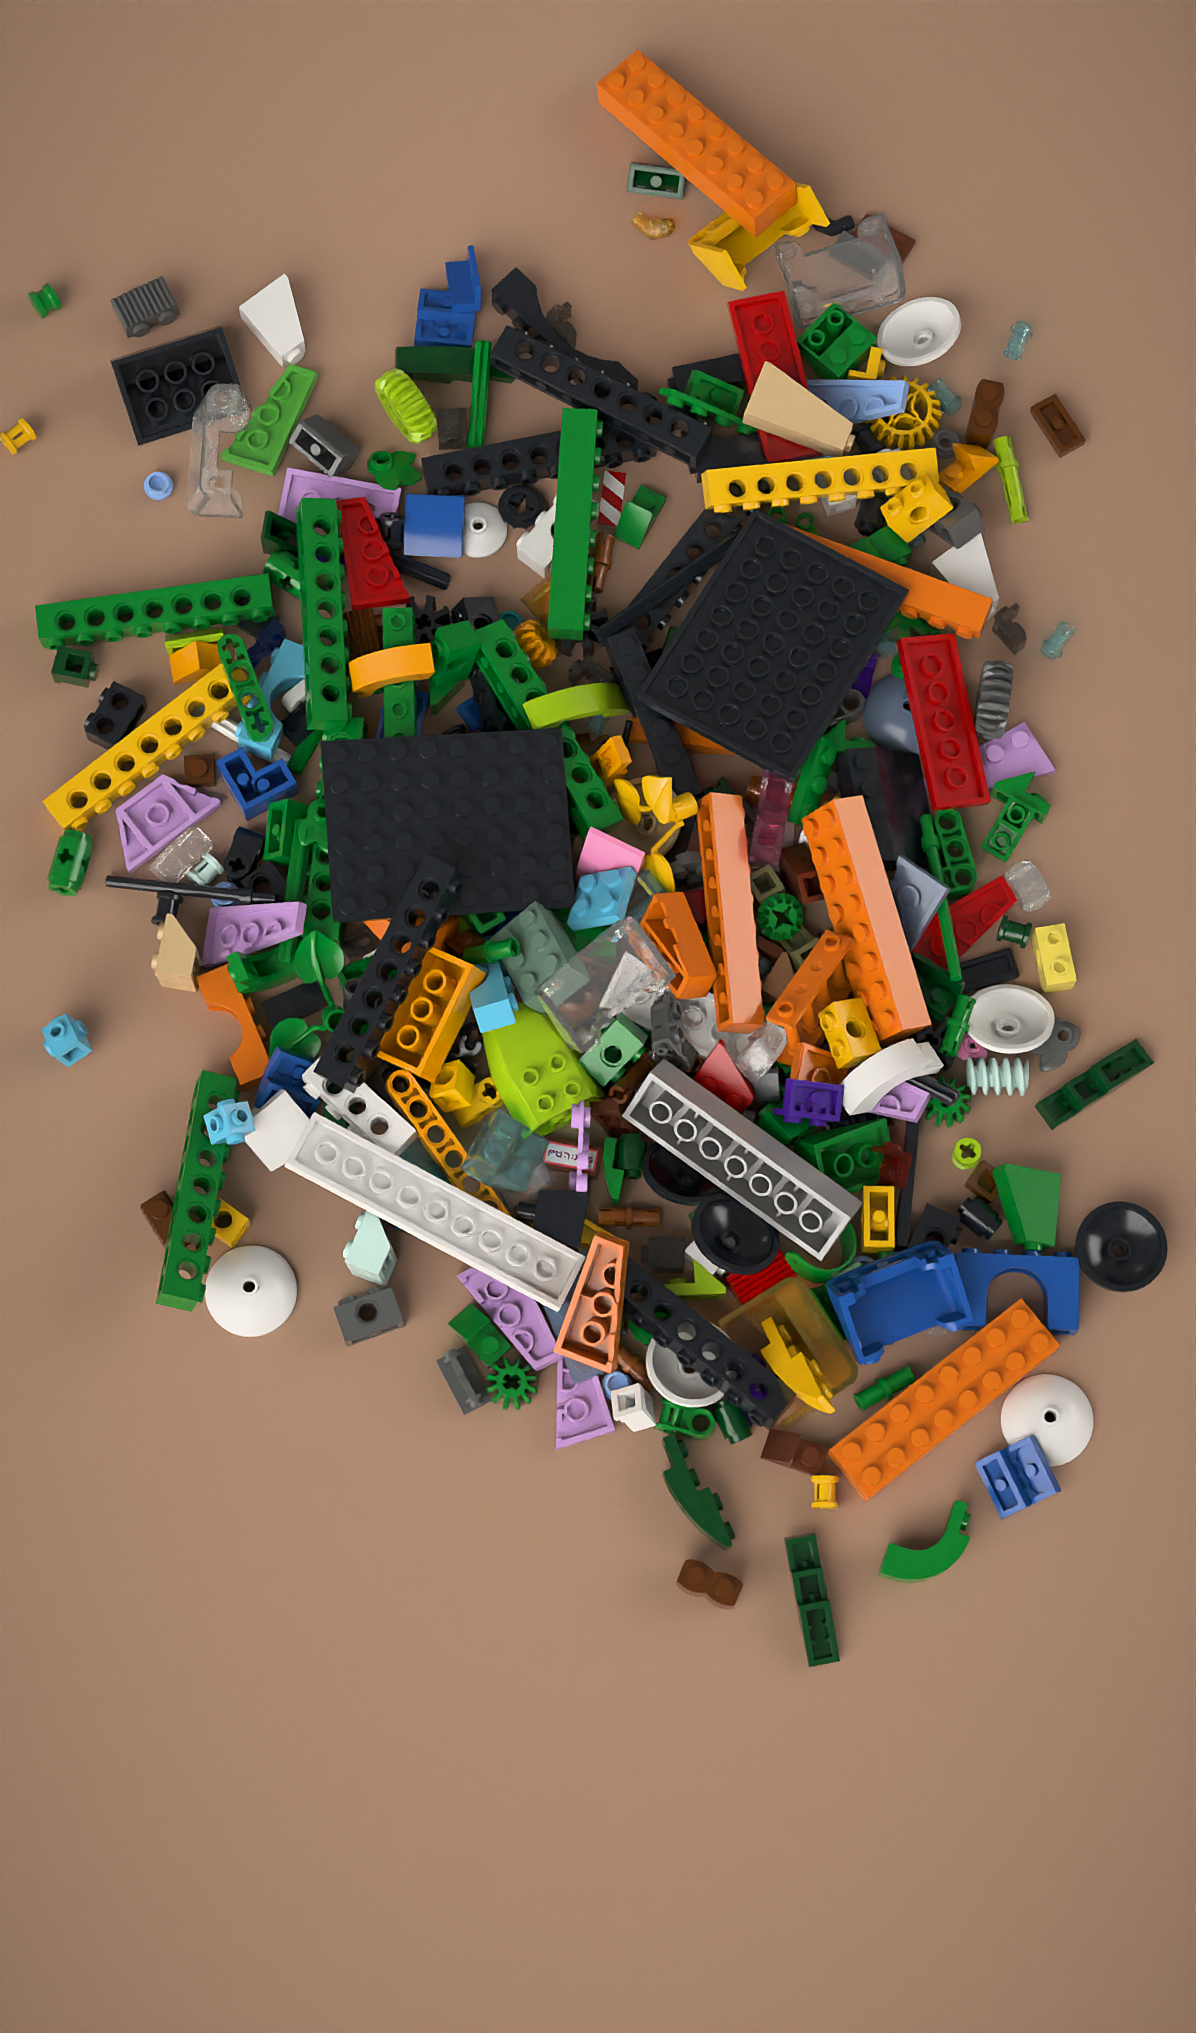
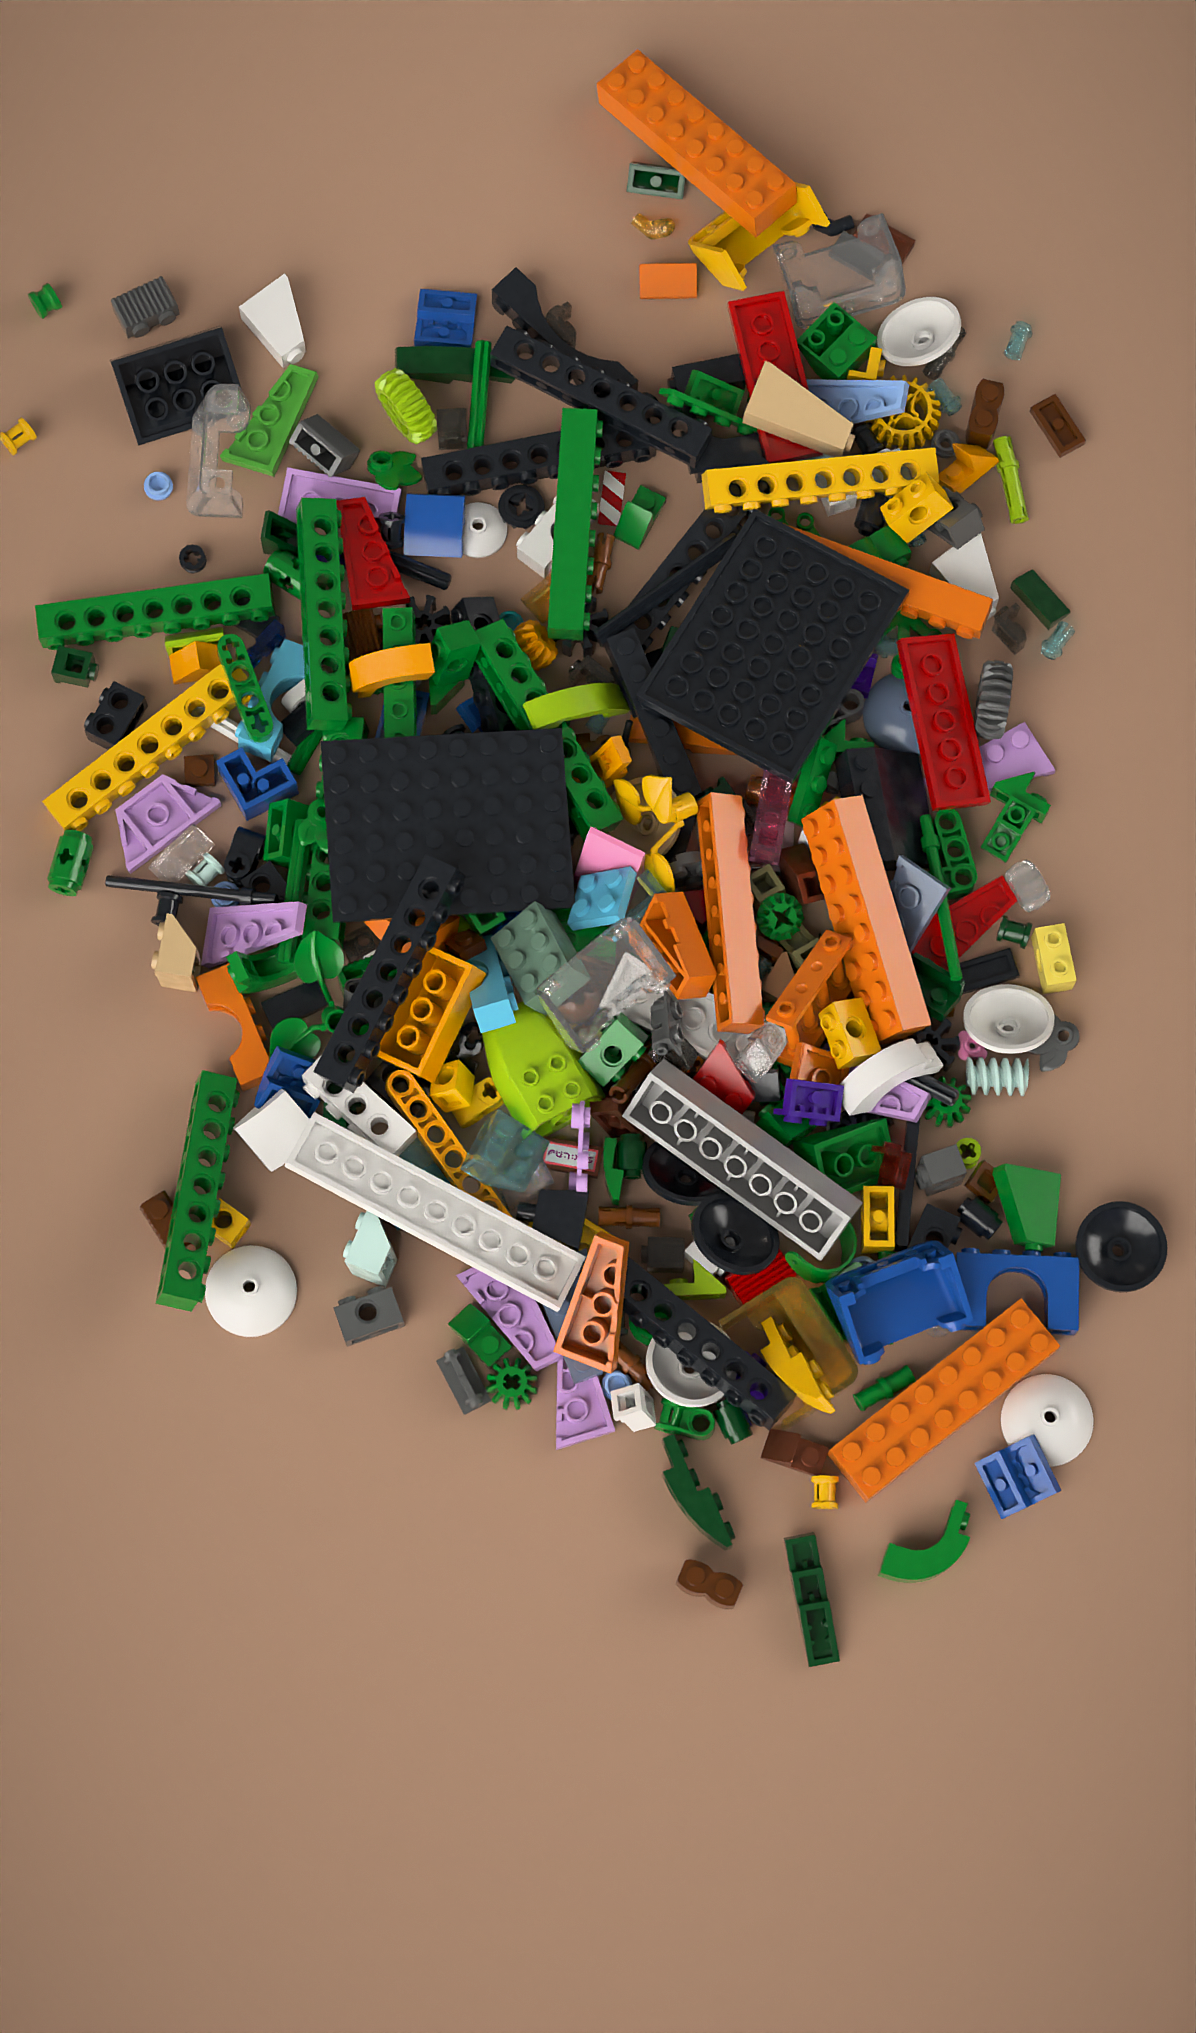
(66, 1039): medium azure brick -> none
(196, 550): none -> black bush
(229, 1122): medium azure brick -> none
(464, 284): blue panel -> none
(492, 951): green axle -> none
(668, 281): none -> orange slope
(935, 368): none -> clear smoke pin
(940, 1170): none -> dark grey brick
(957, 1025): green pin -> none
(1039, 599): none -> dark green slope
(1094, 1084): dark green slope -> none

